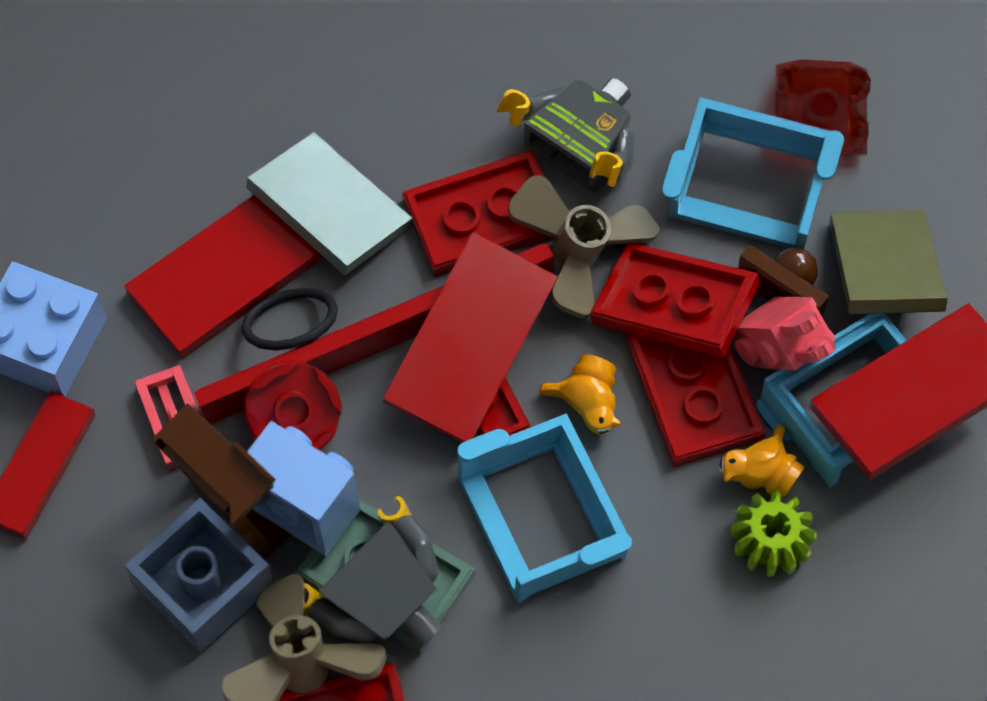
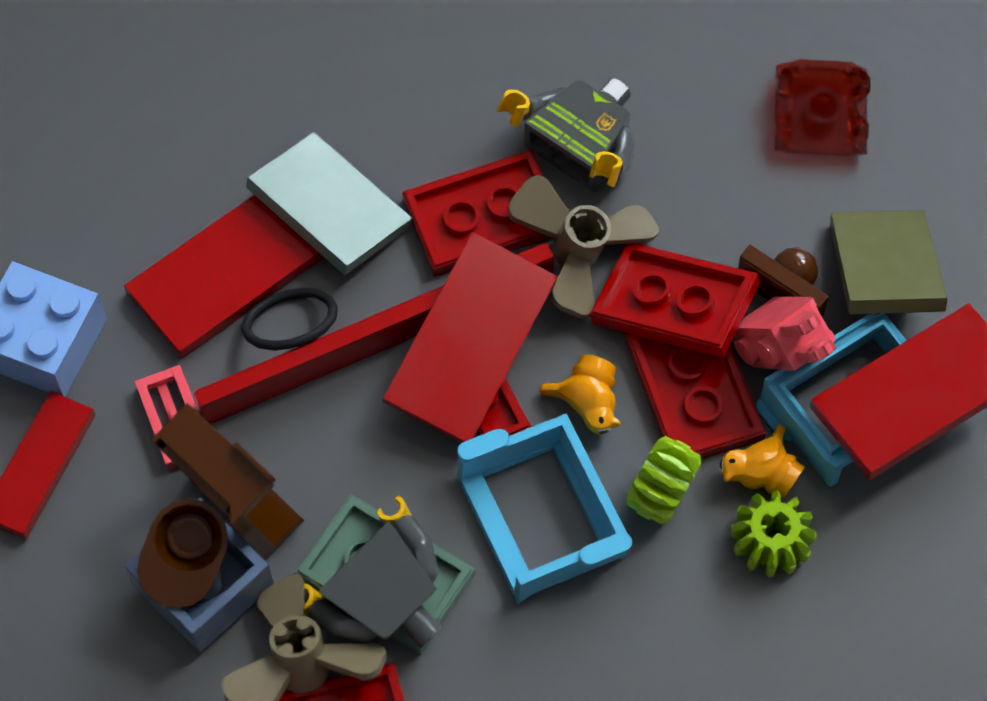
(182, 553): none -> reddish brown cap
(295, 397): red tile -> none
(312, 491): light blue brick -> none
(663, 480): none -> lime gear
(760, 131): medium azure piece -> none

